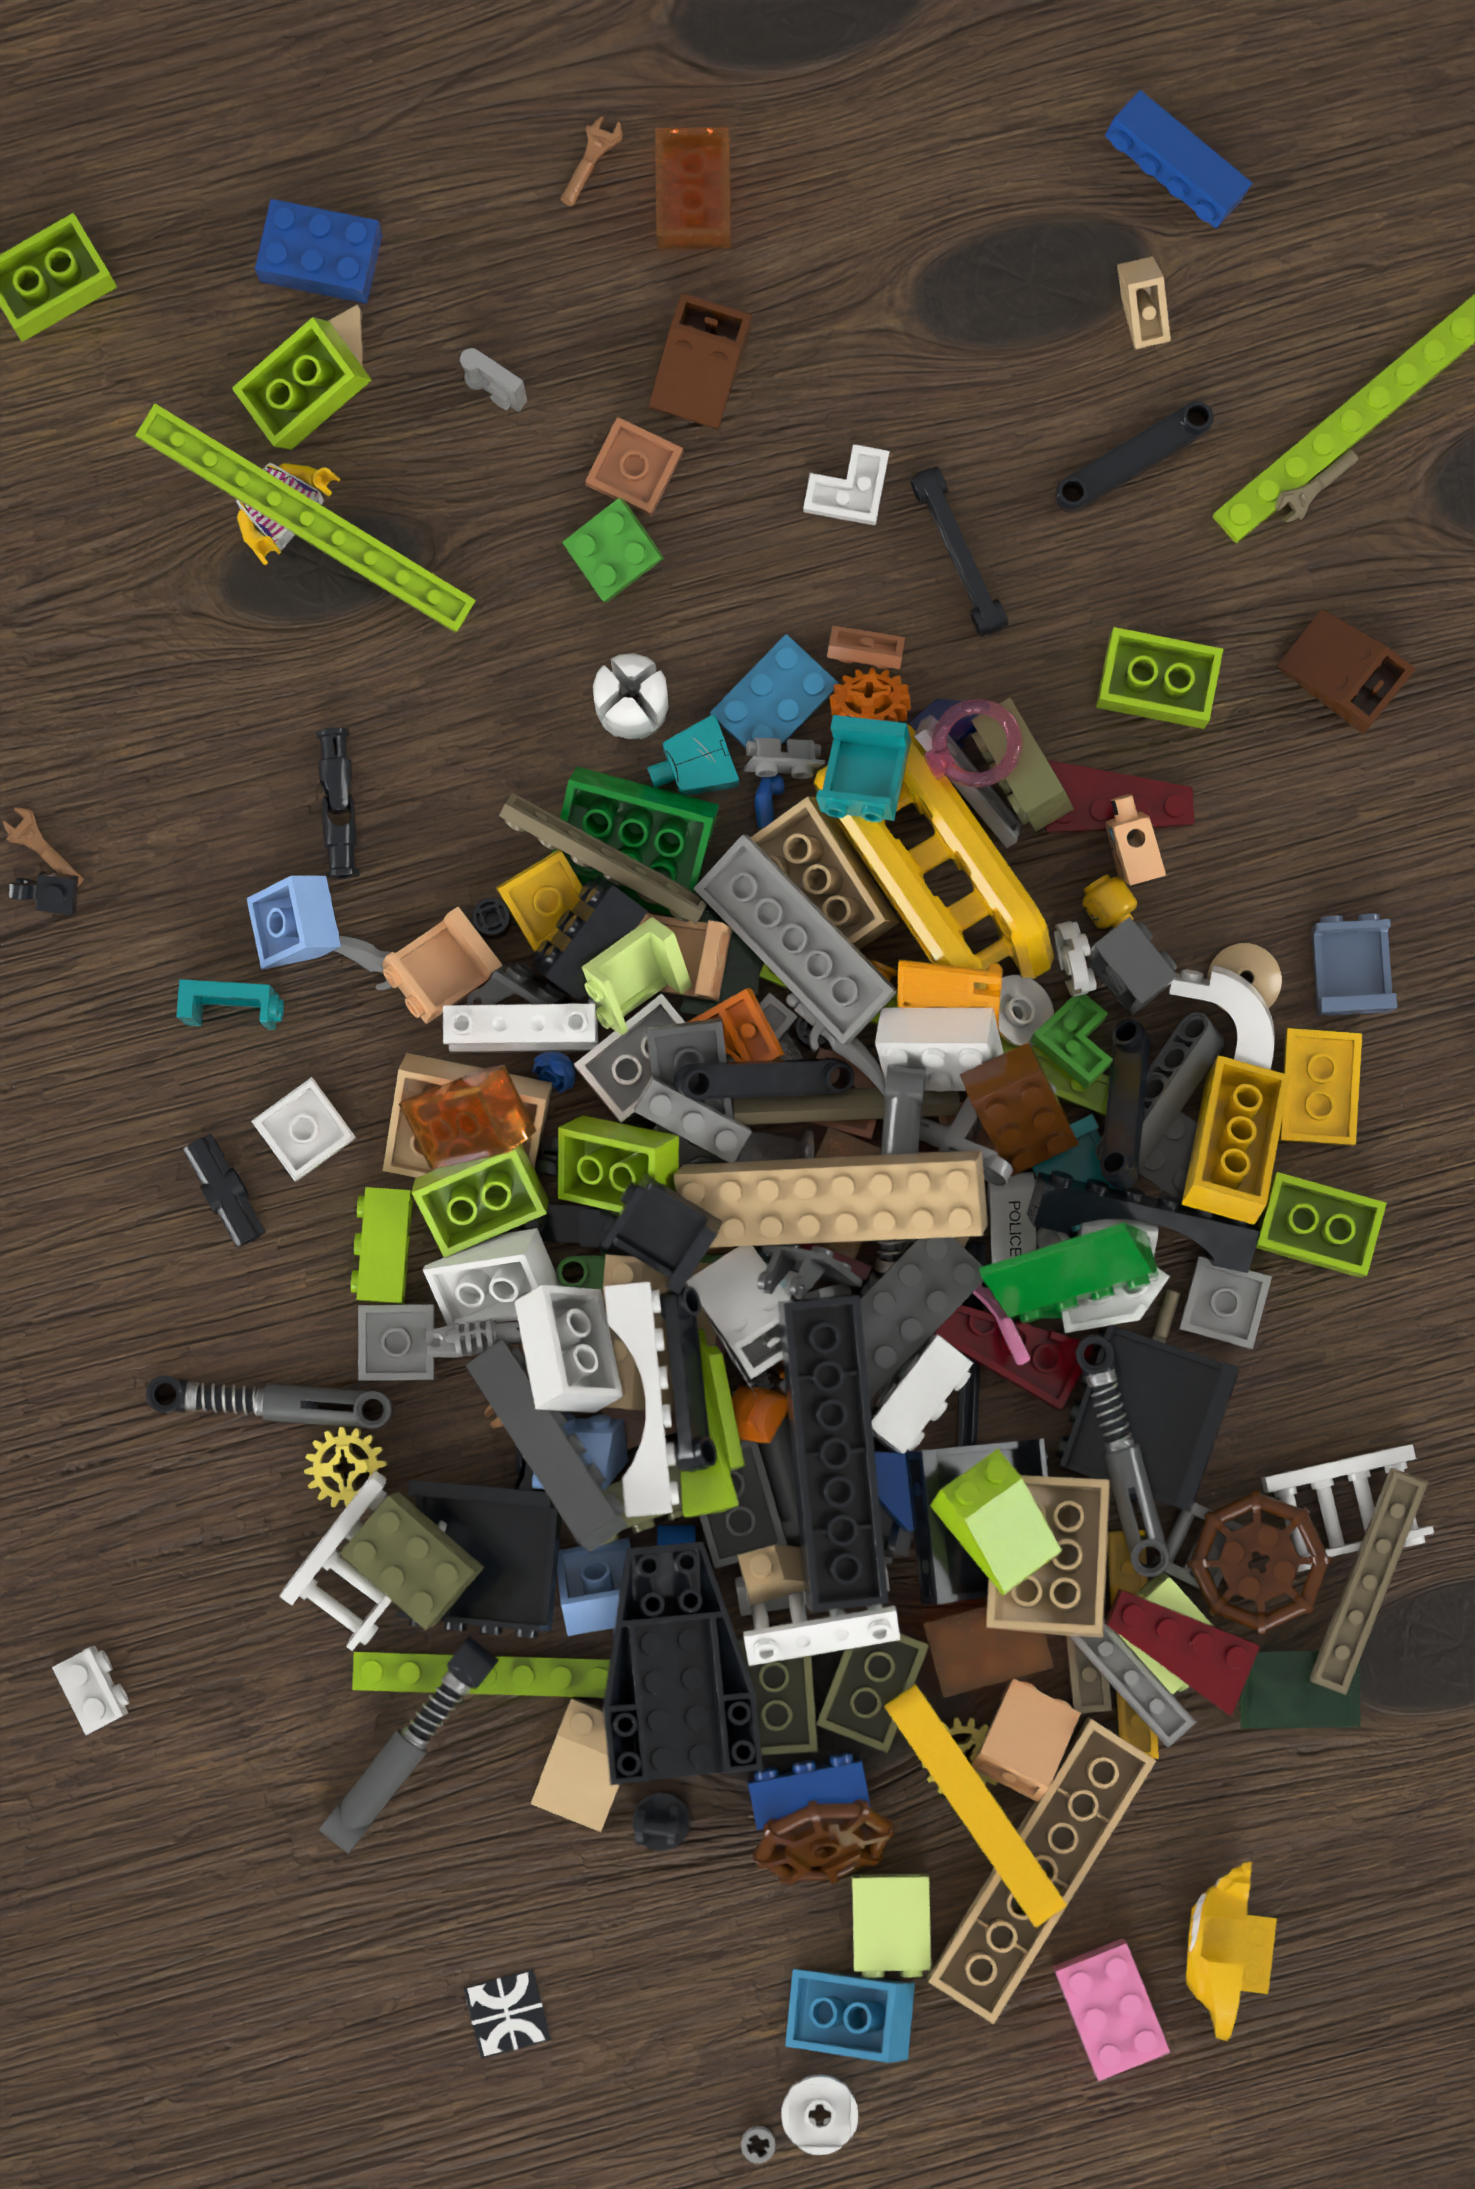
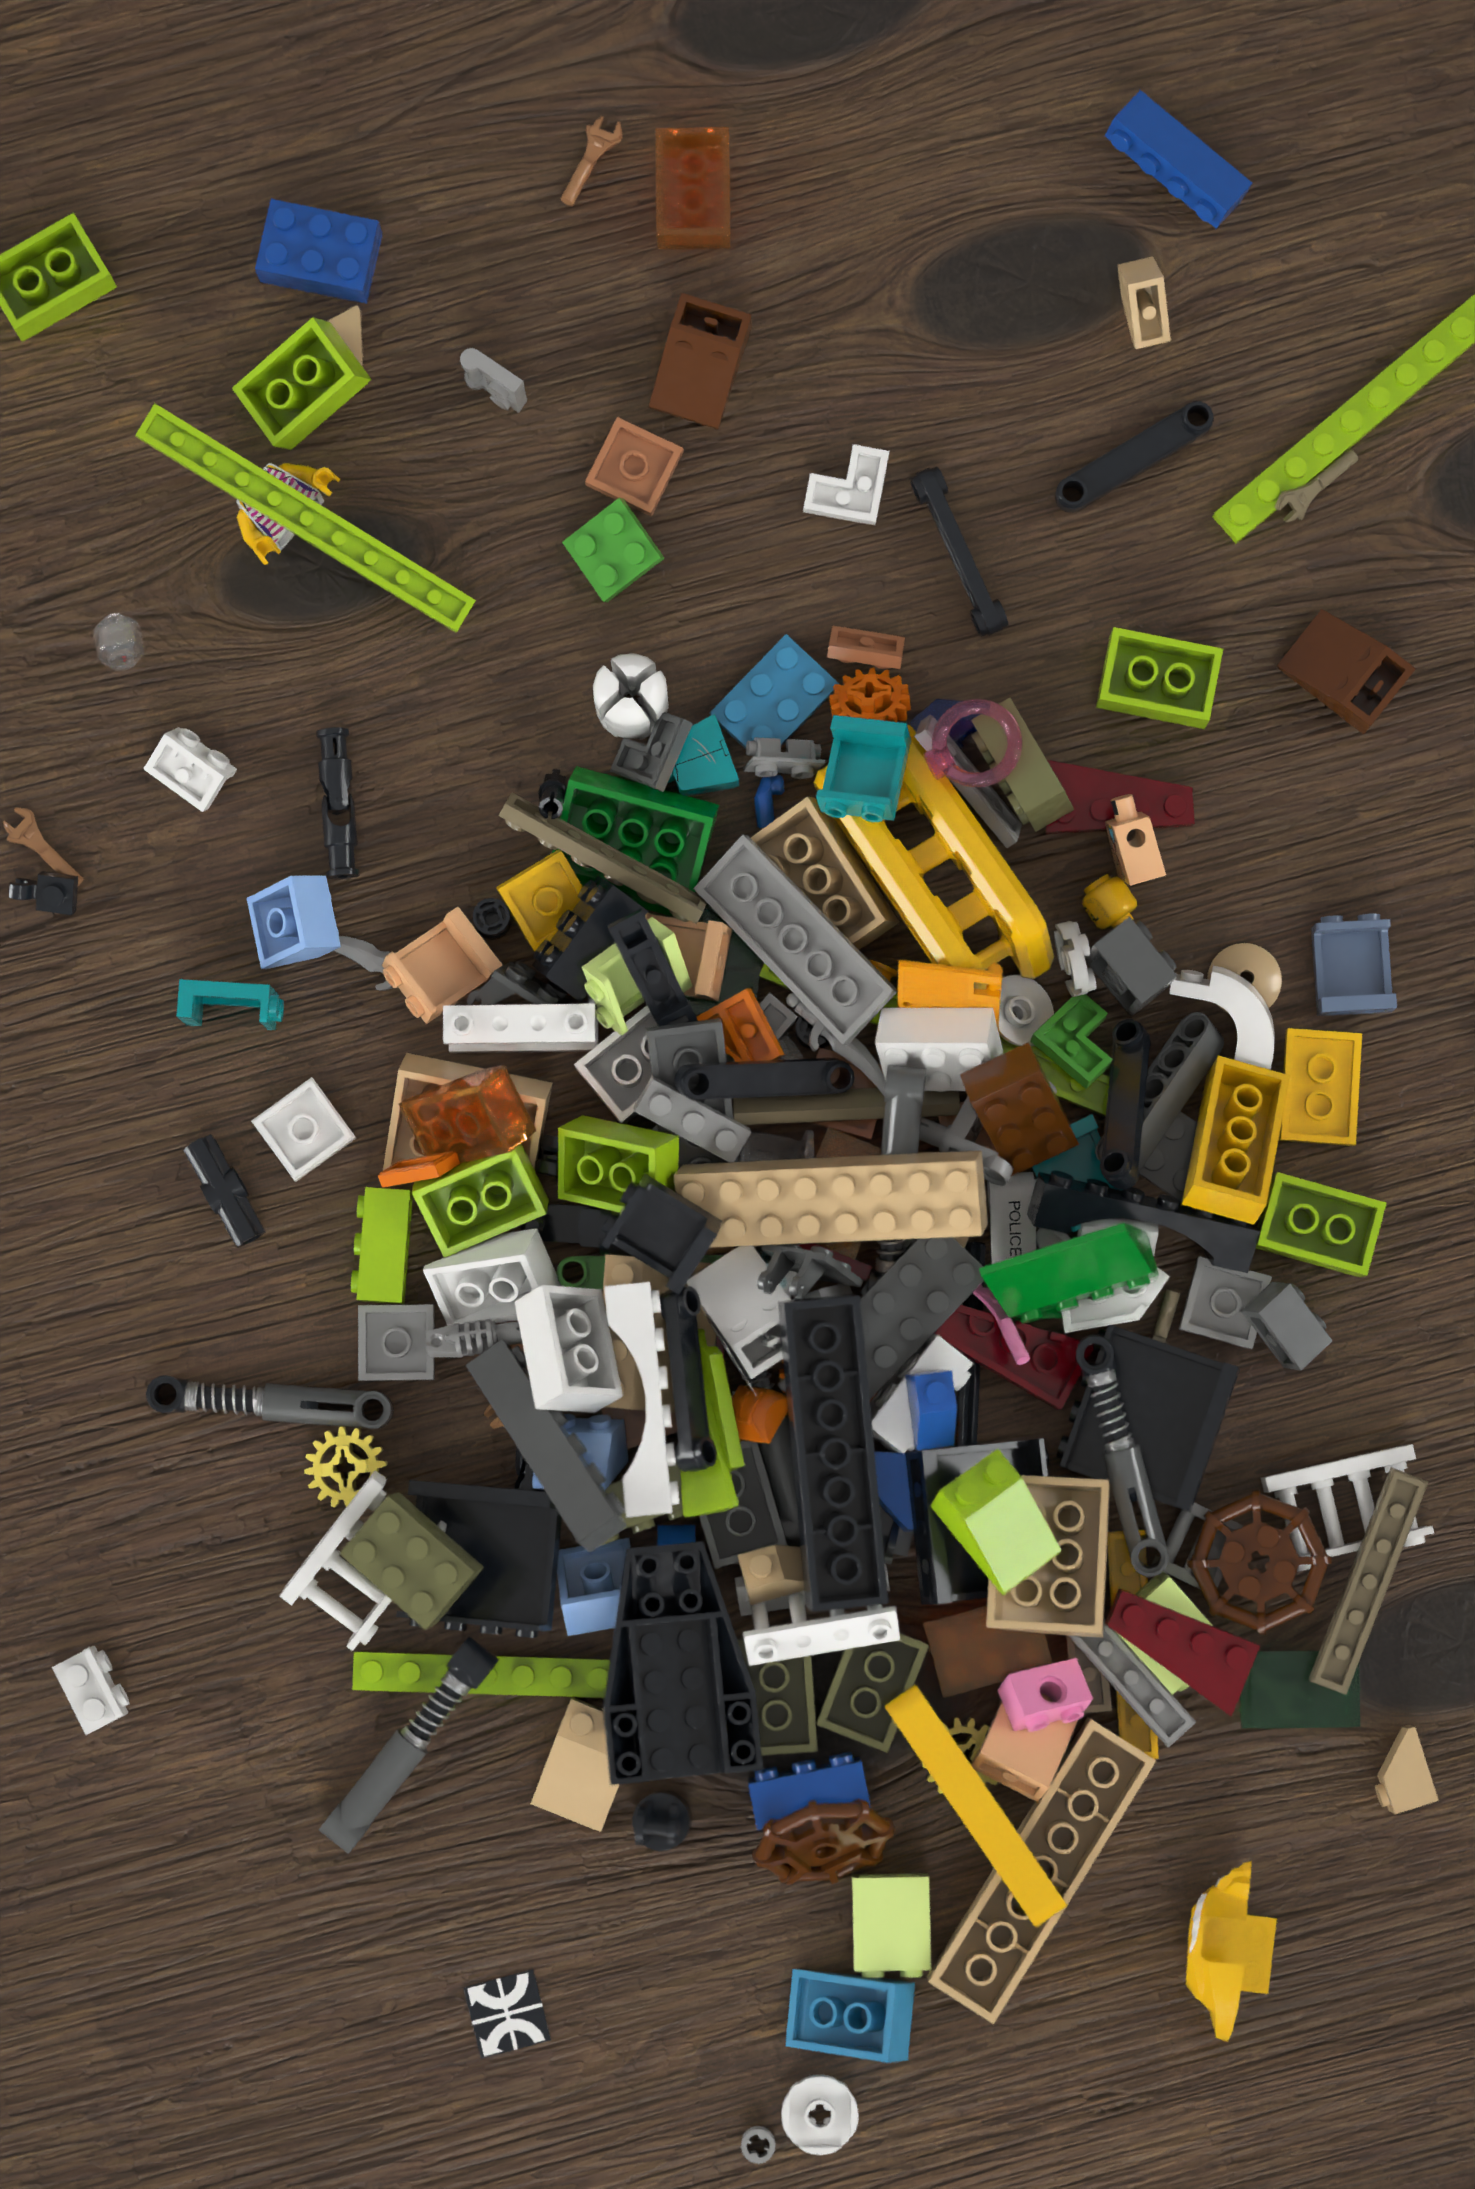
(118, 642): none -> clear head
(189, 767): none -> white bracket
(418, 1169): none -> orange tile
(552, 794): none -> black axle
(555, 1068): blue plate -> none
(650, 970): none -> black slope
(653, 762): none -> dark grey tile
(932, 1408): none -> blue slope
(1059, 1681): none -> bright pink brick
(1111, 2009): bright pink brick -> none
(1287, 1325): none -> dark grey brick
(1405, 1775): none -> tan slope

